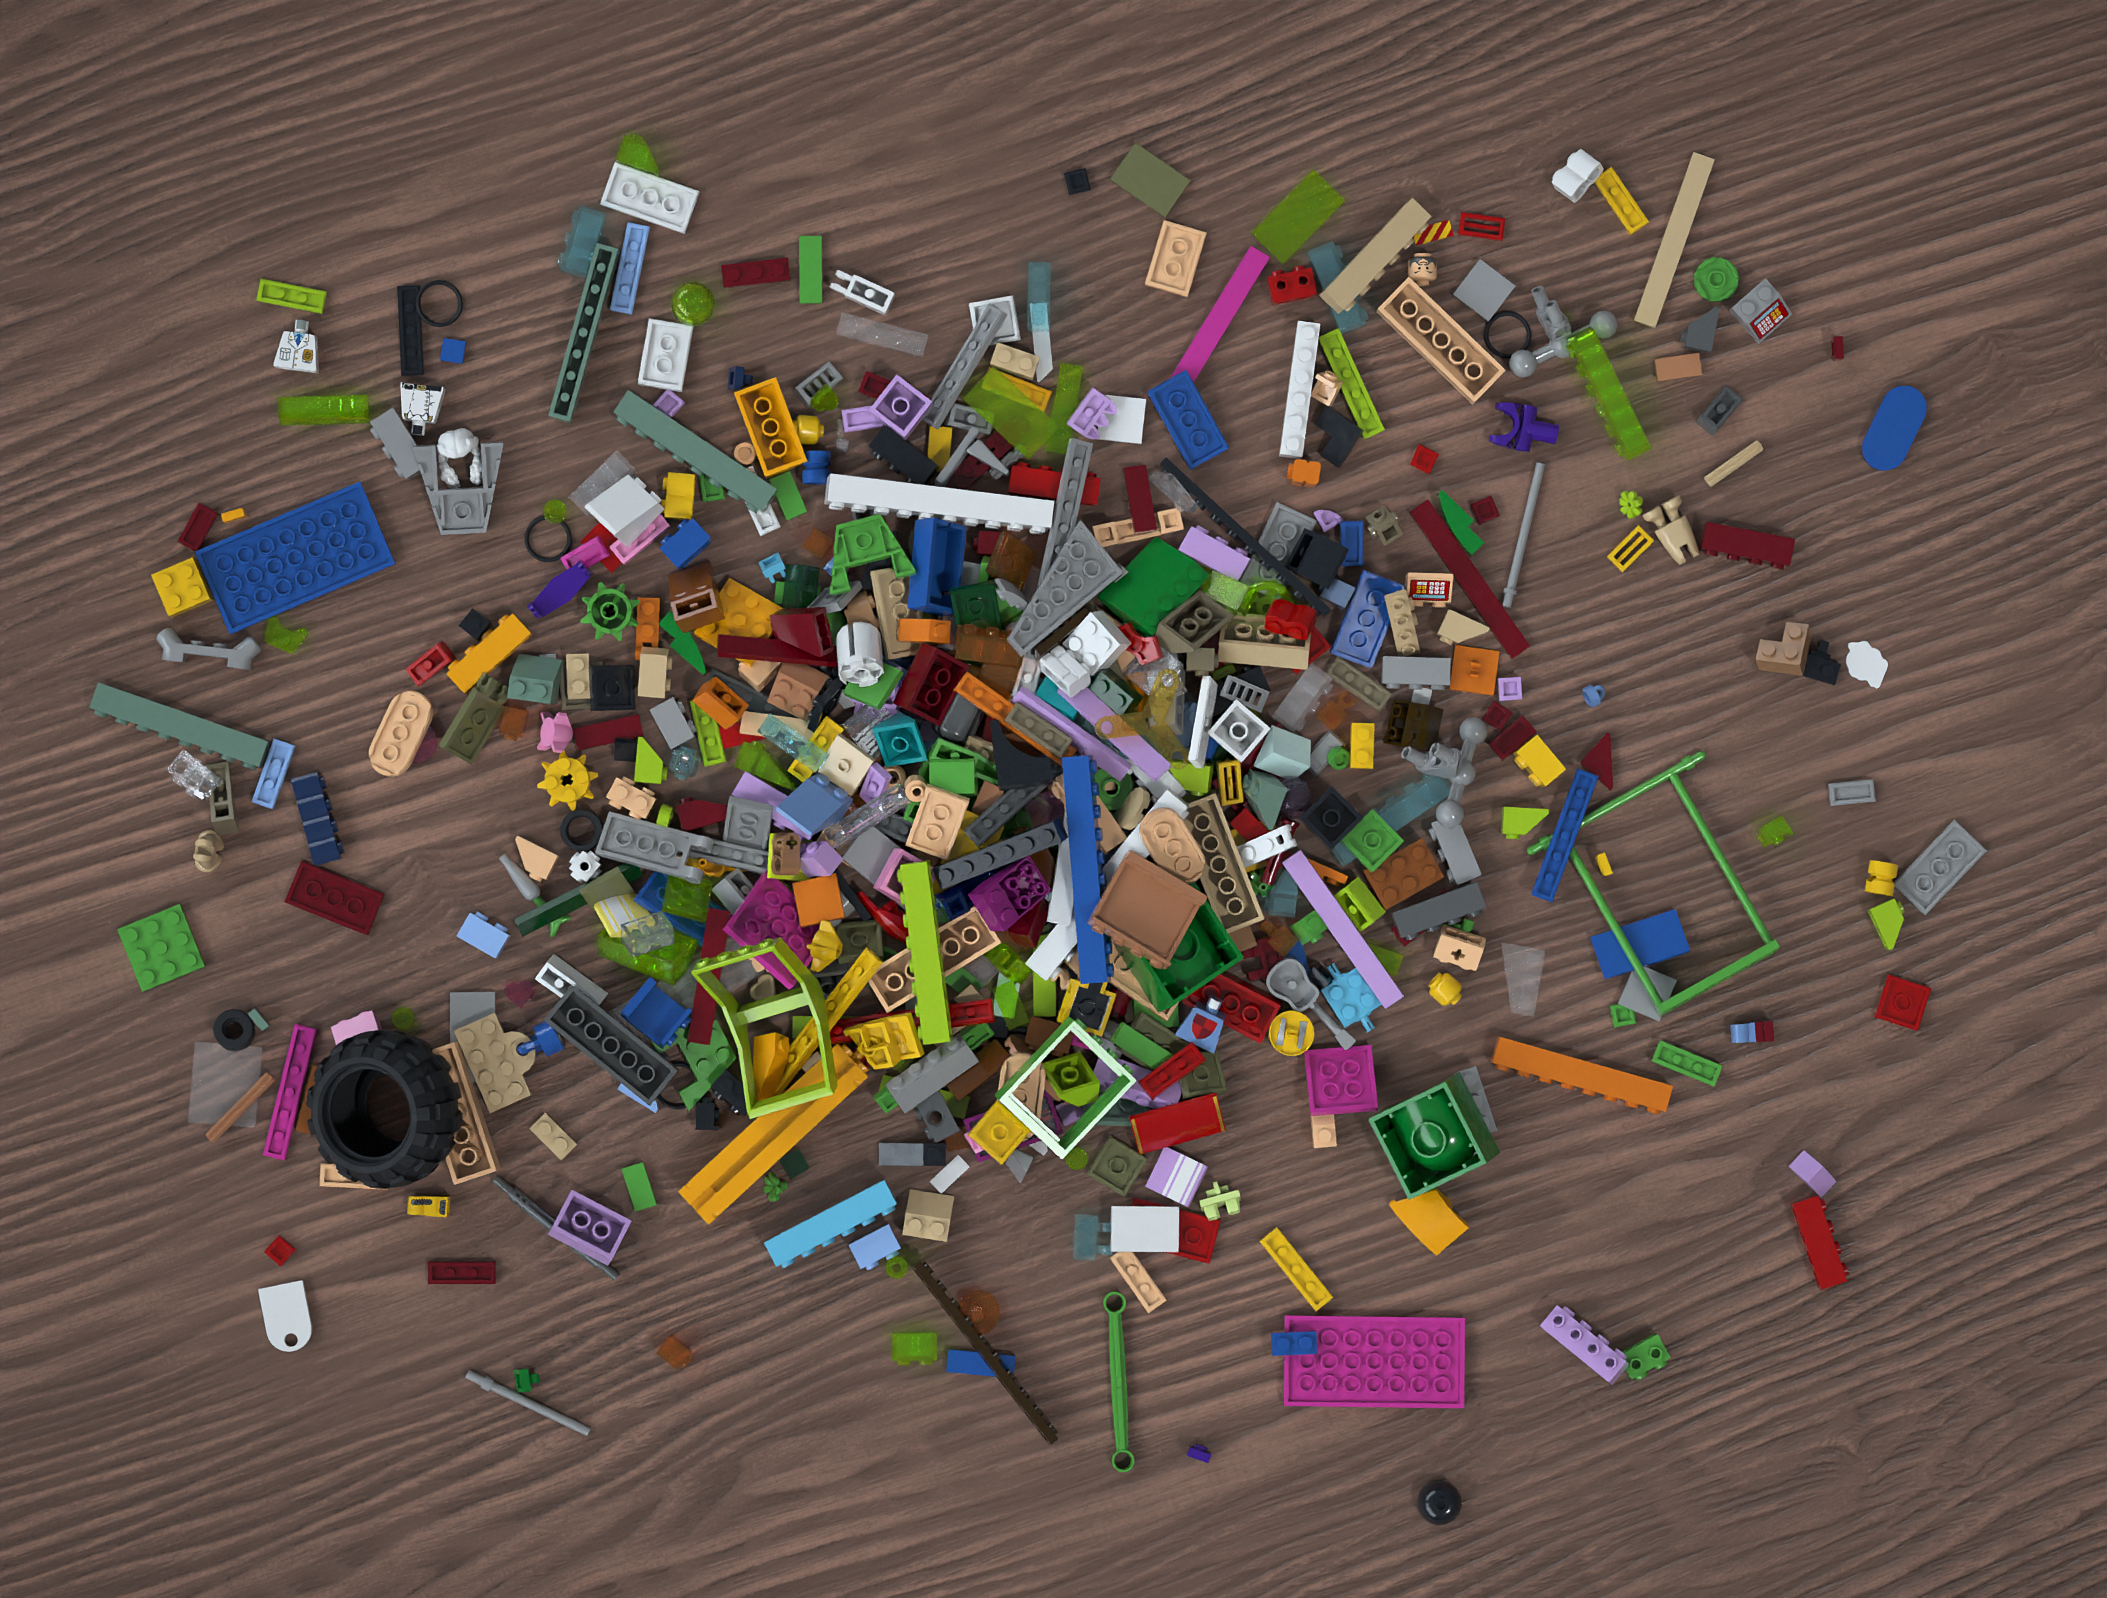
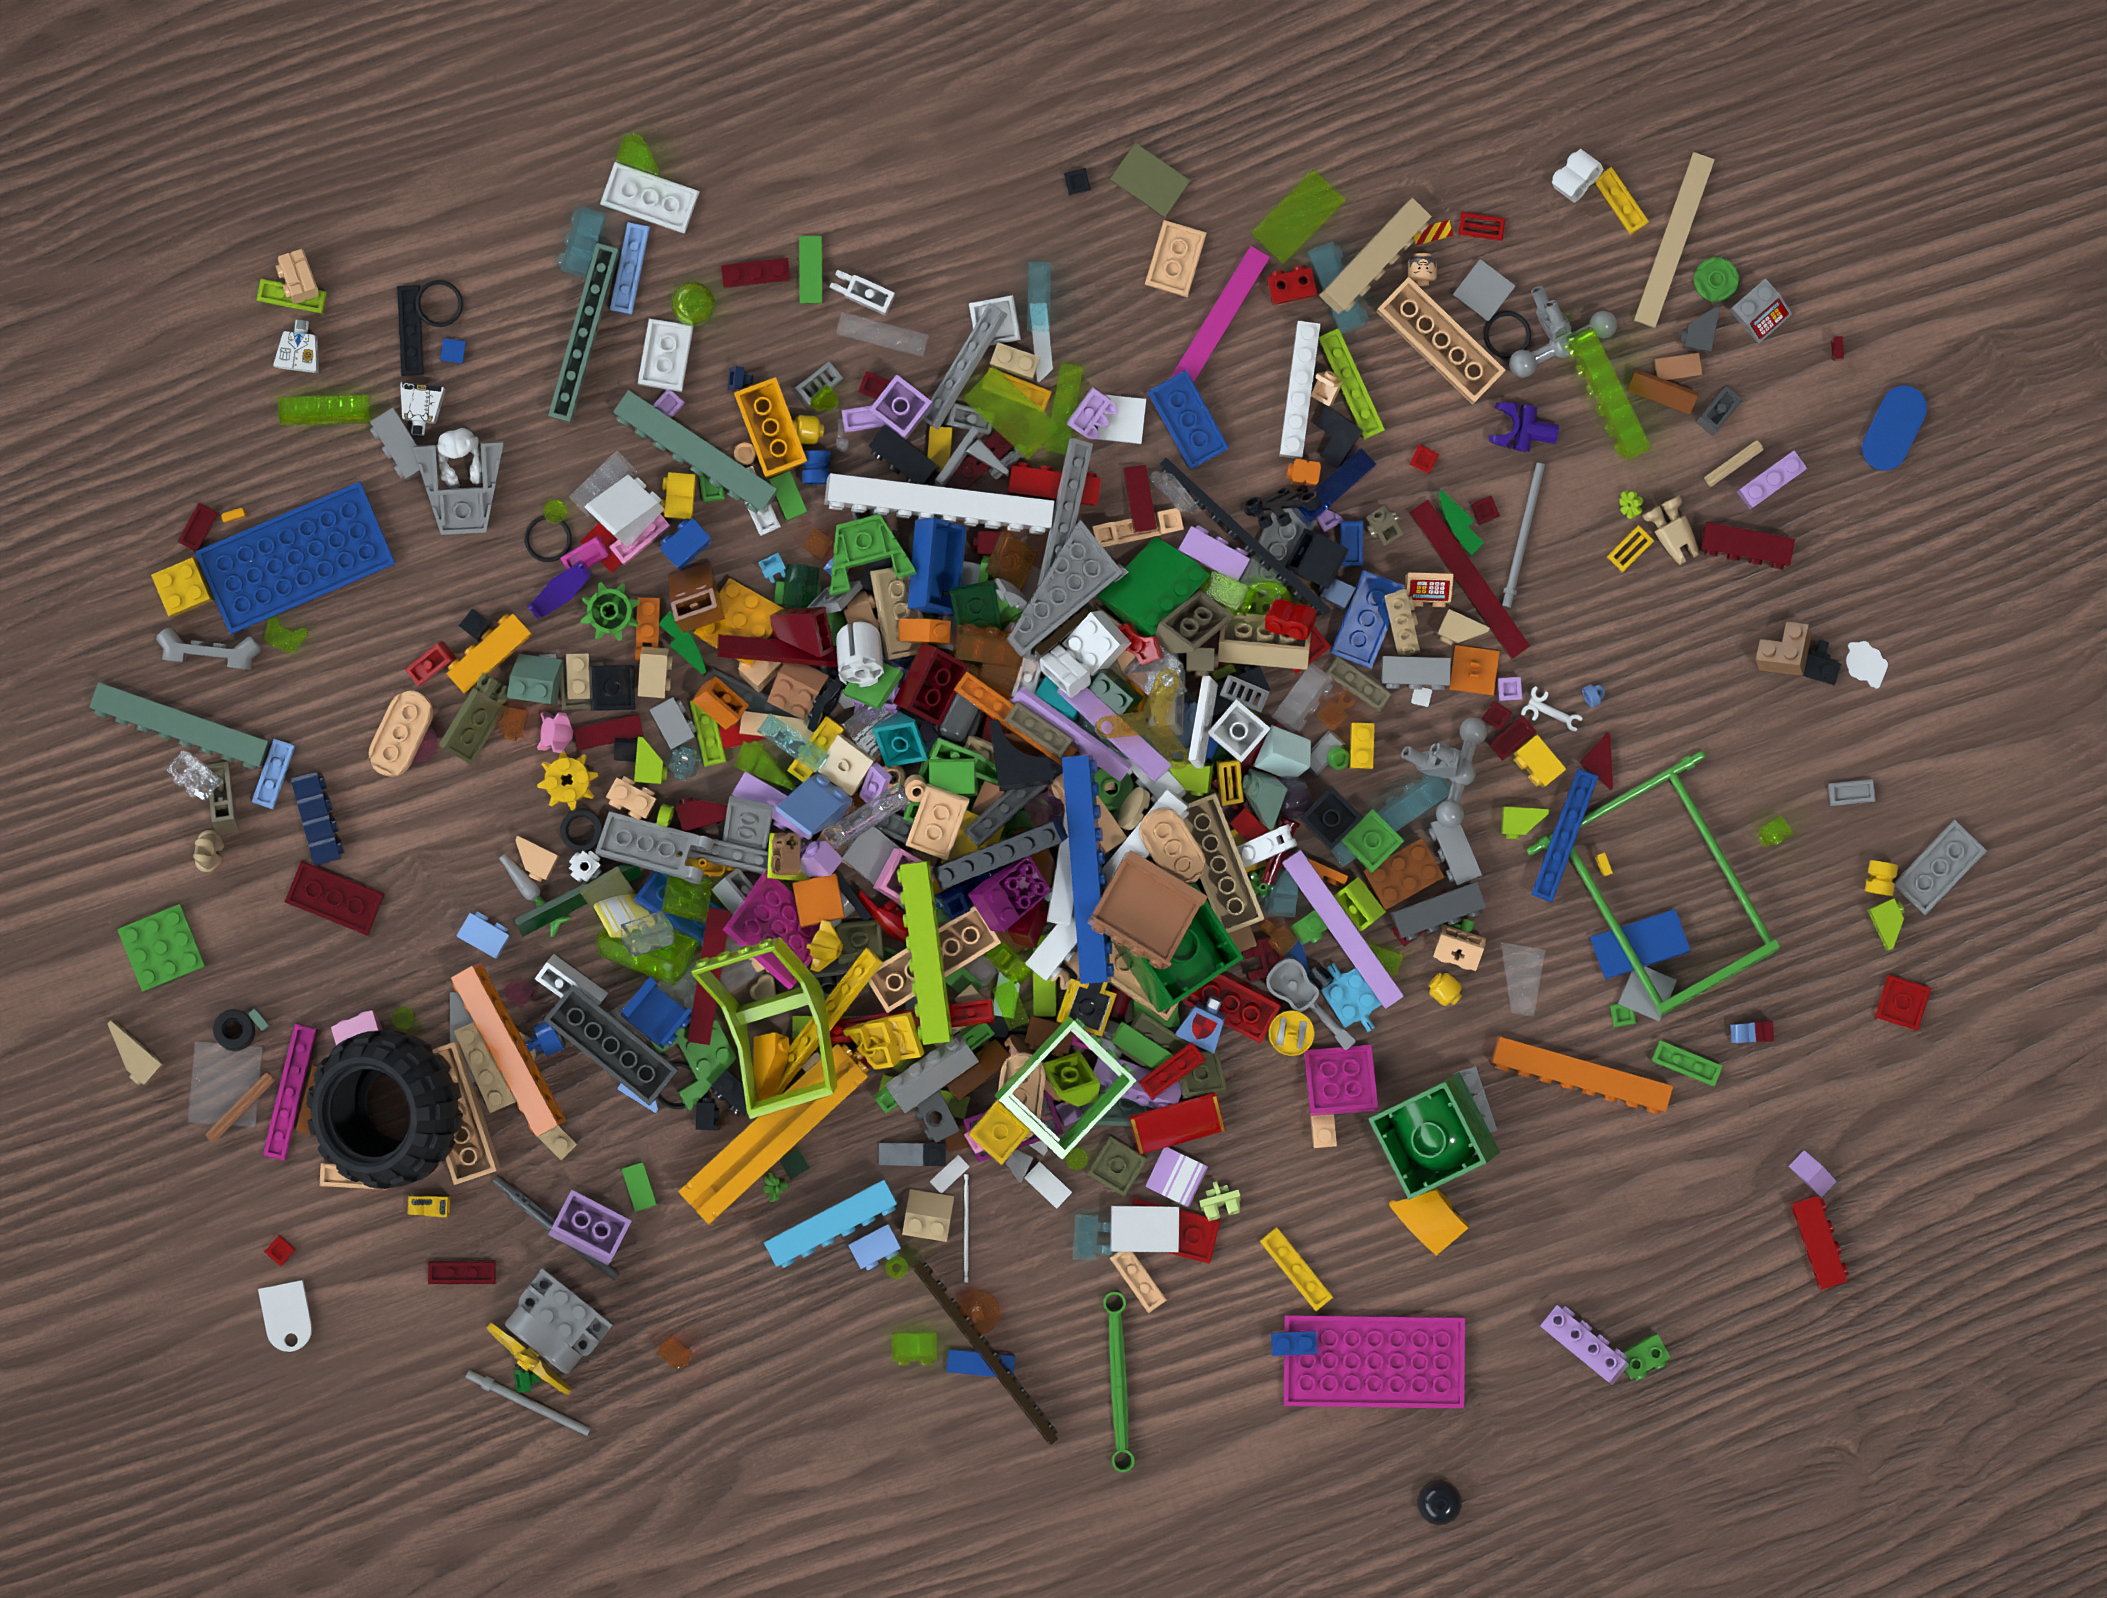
(136, 1058): none -> tan slope
(297, 276): none -> light nougat brick
(508, 1049): none -> orange brick
(554, 1326): none -> light grey brick
(966, 1219): none -> white piece
(1048, 1185): none -> white tile
(1199, 1452): dark purple plate -> none
(1256, 507): none -> black plant
(1338, 484): none -> clear blue arch
(1413, 725): dark brown slope -> none
(1536, 704): none -> white bar
(1663, 391): none -> dark orange tile
(1771, 480): none -> lavender brick

